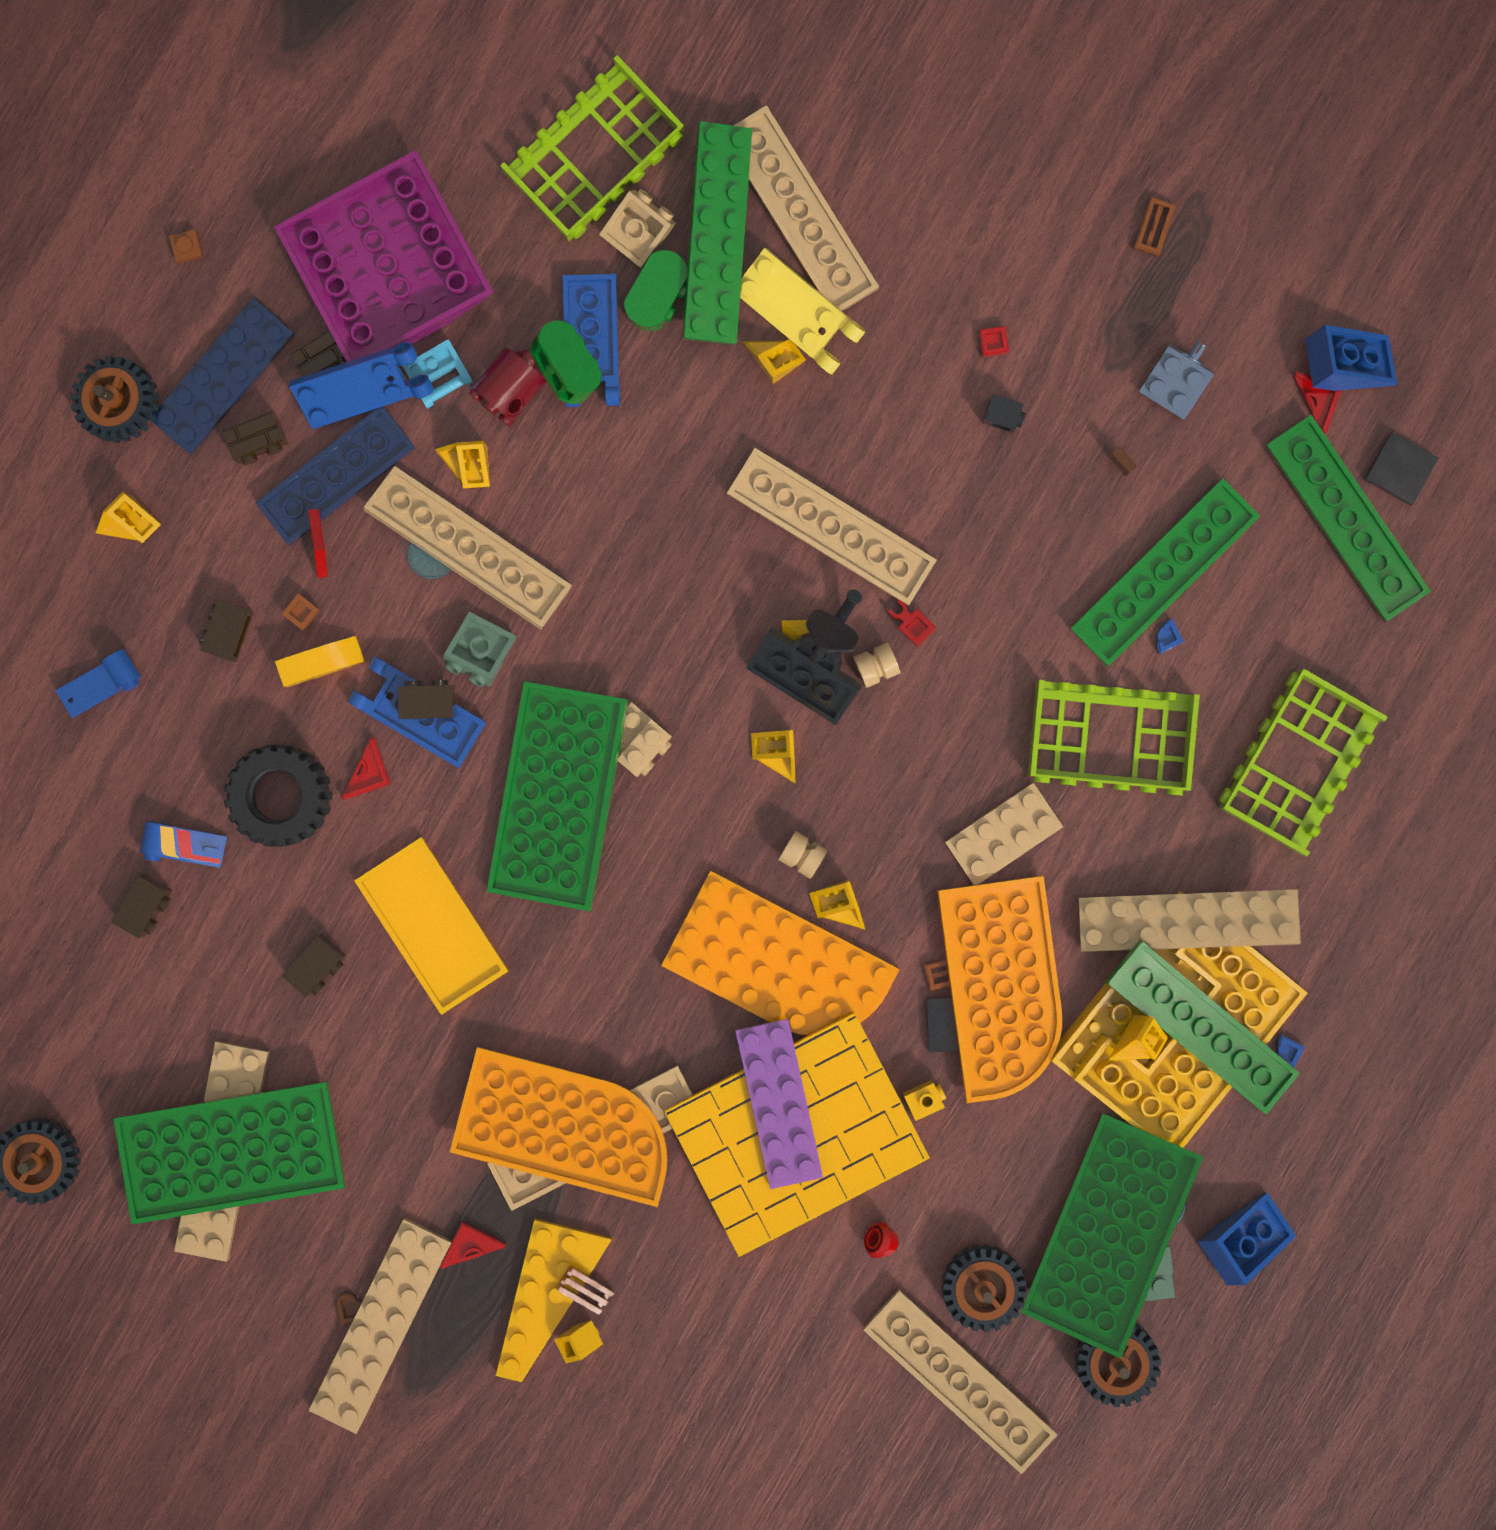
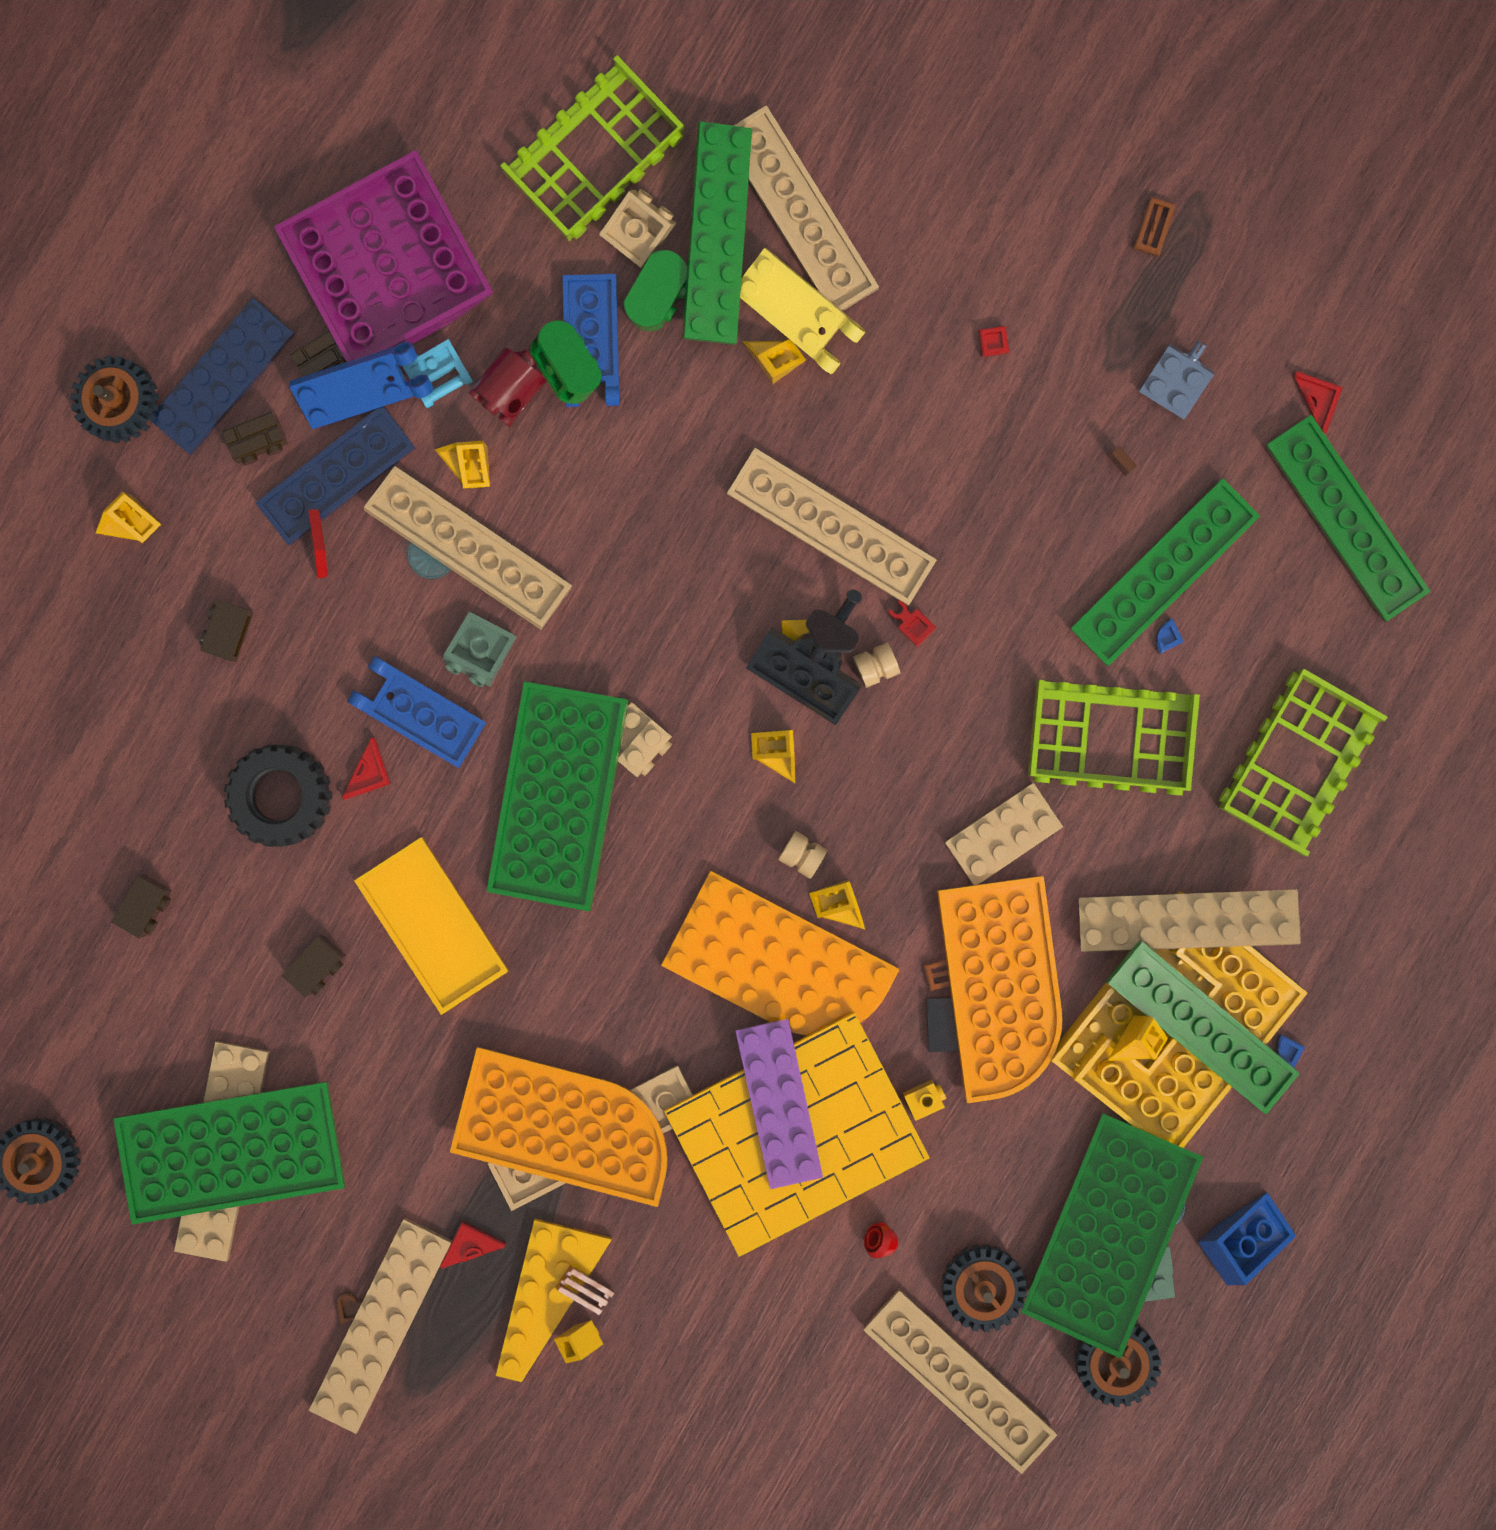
(100, 683): blue door -> none
(181, 844): blue door -> none
(186, 246): dark orange plate -> none
(301, 612): dark orange plate -> none
(319, 661): yellow slope -> none
(426, 701): dark brown brick -> none
(1004, 414): black brick -> none
(1349, 359): blue slope -> none
(1401, 468): black tile -> none

